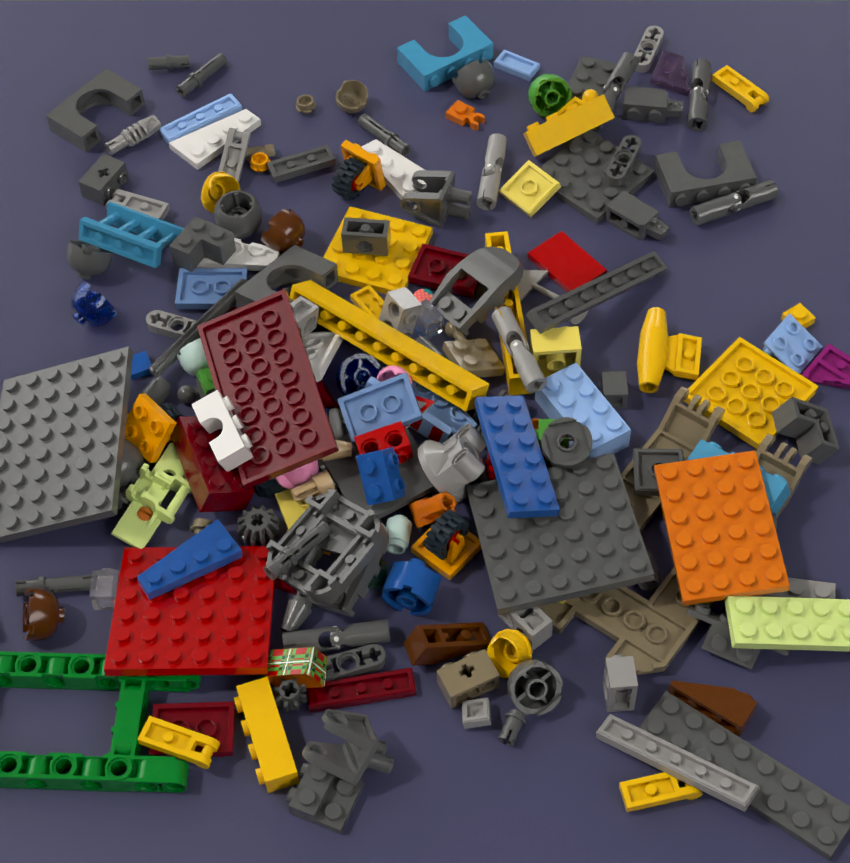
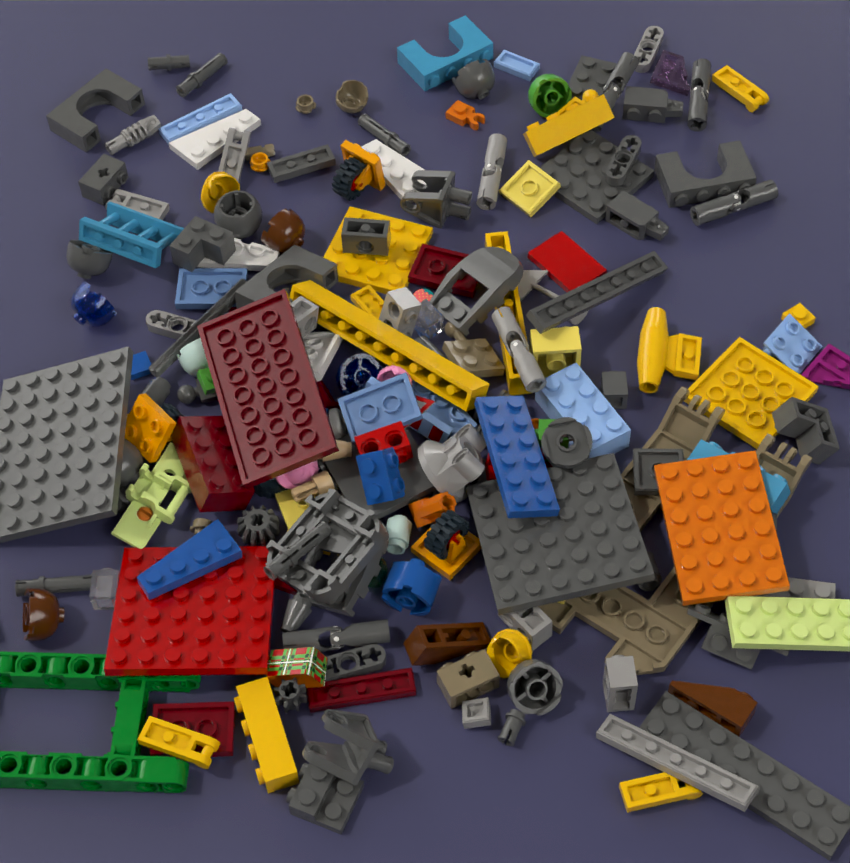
(231, 446): white arch -> none

